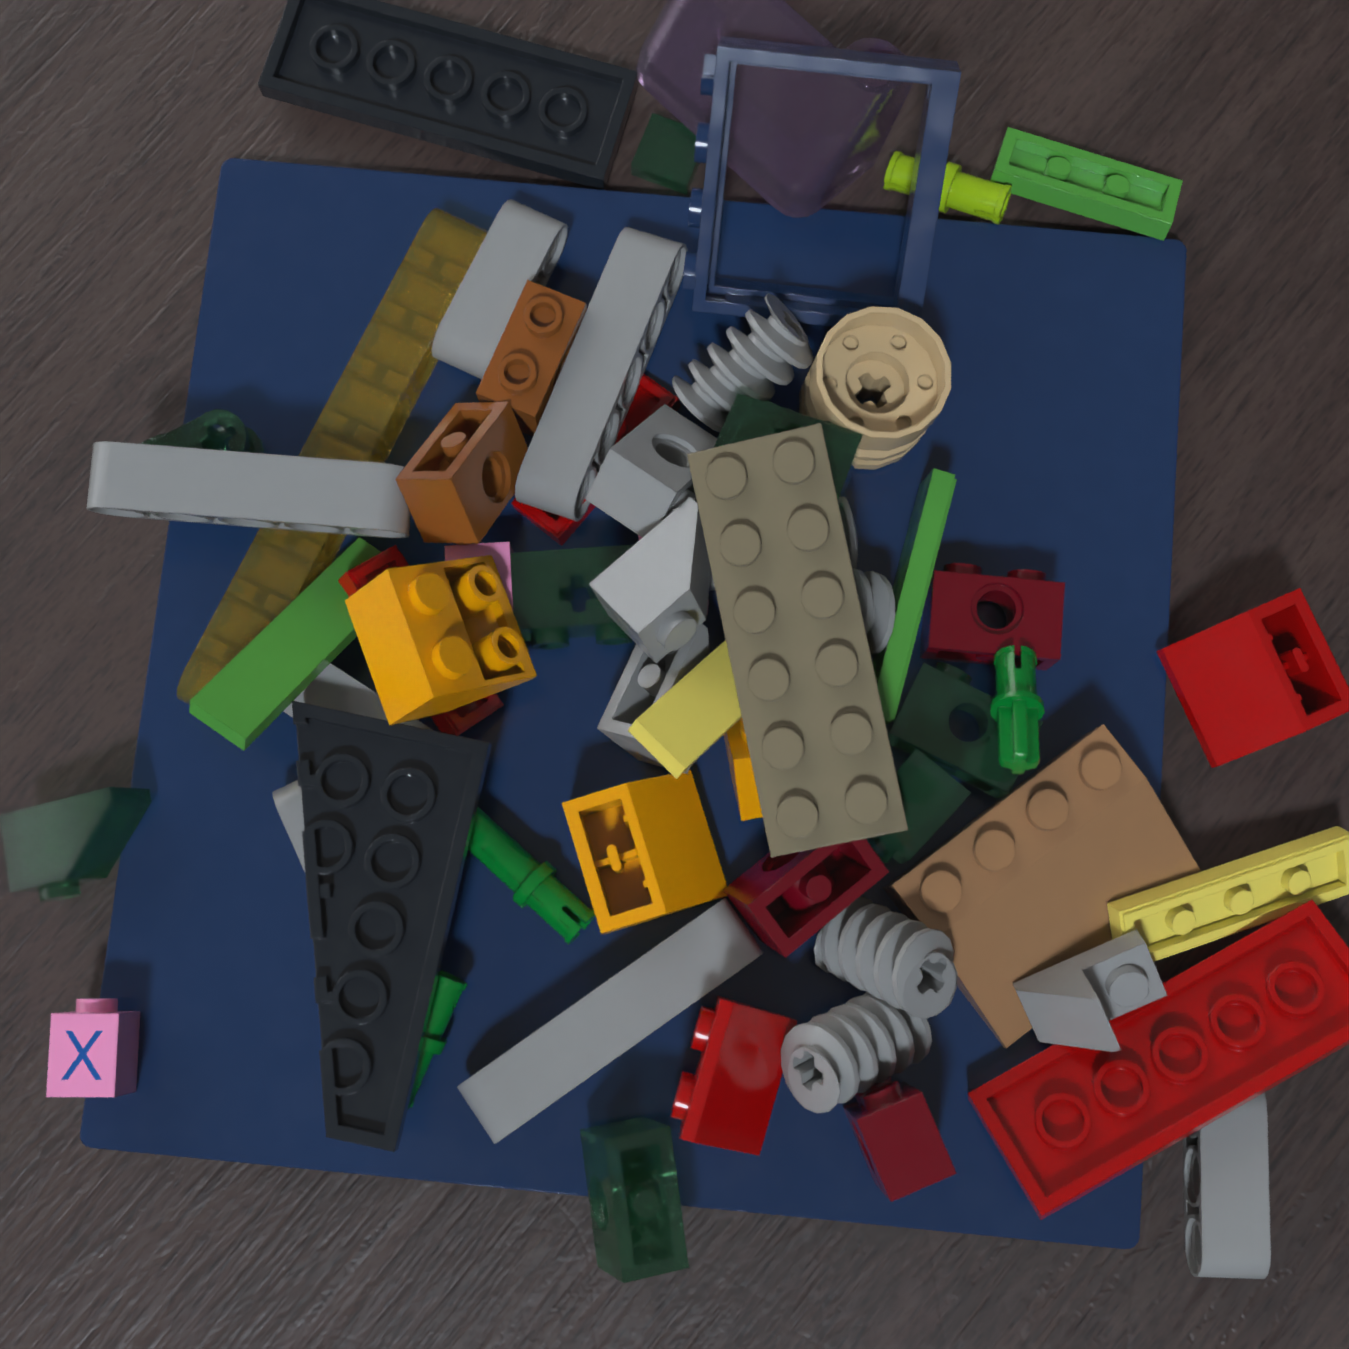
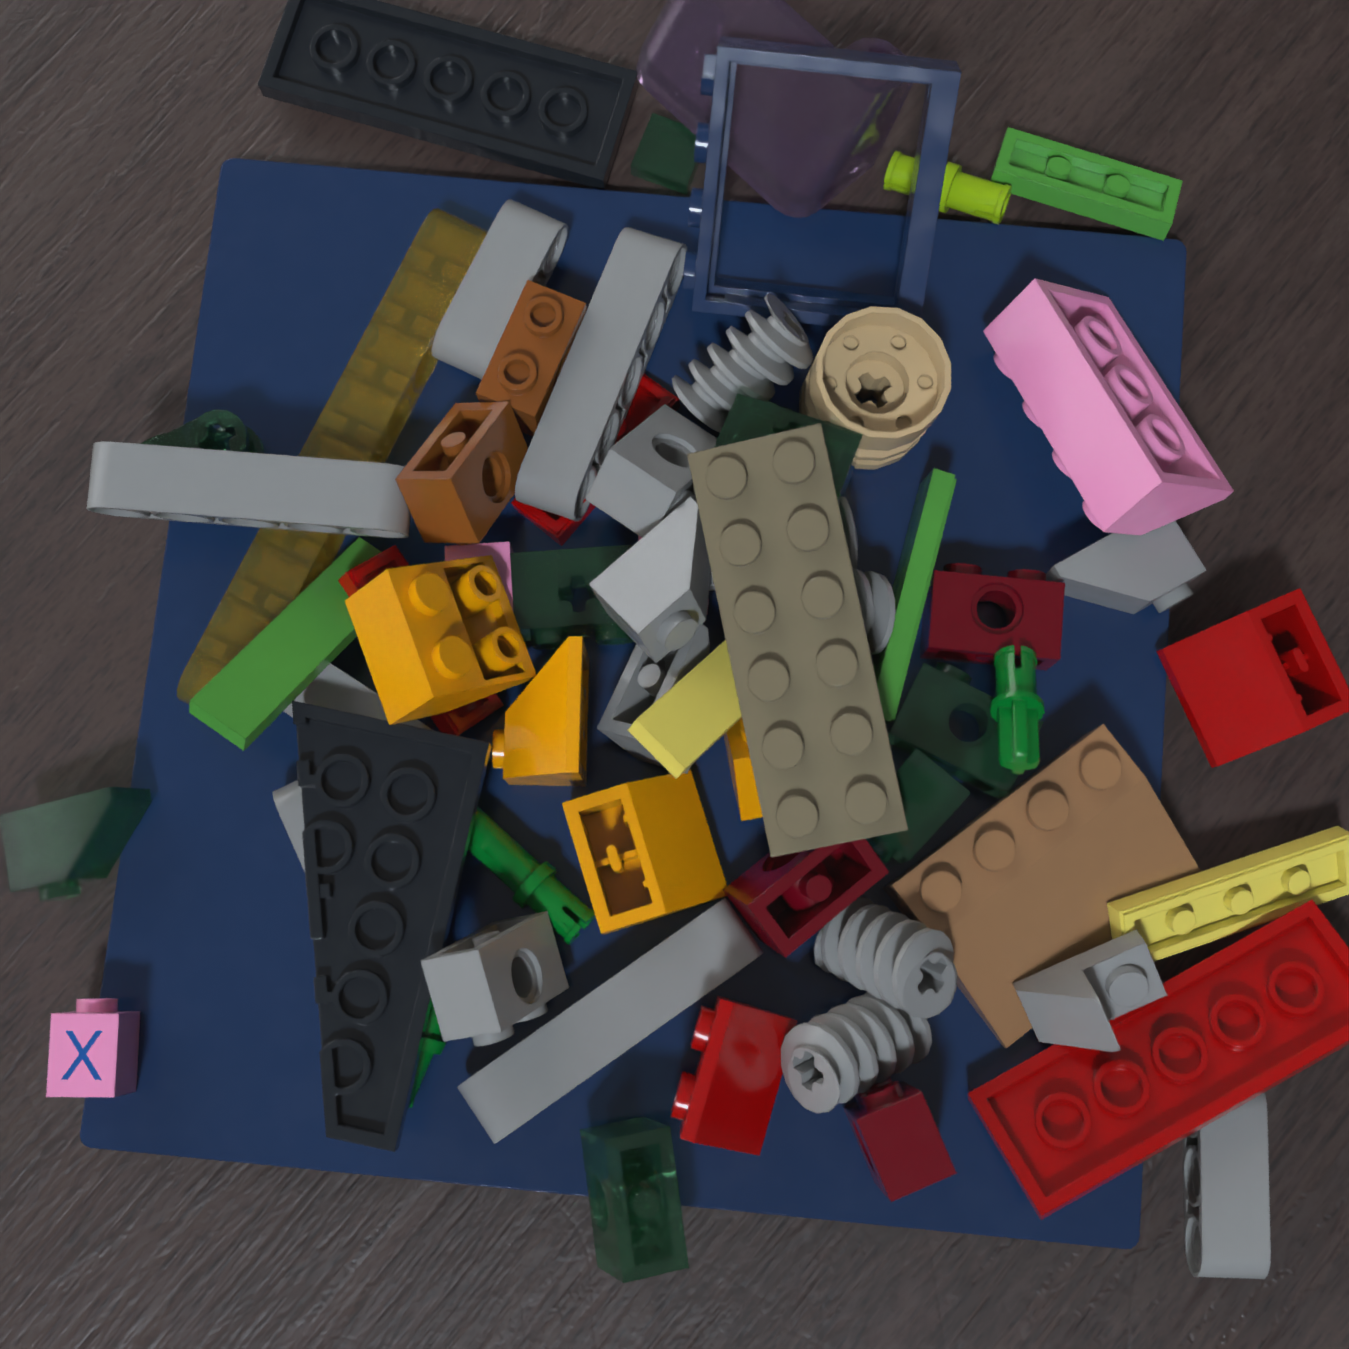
(495, 978): none -> light grey brick
(548, 724): none -> light orange slope
(1103, 409): none -> bright pink slope
(1132, 570): none -> light grey slope

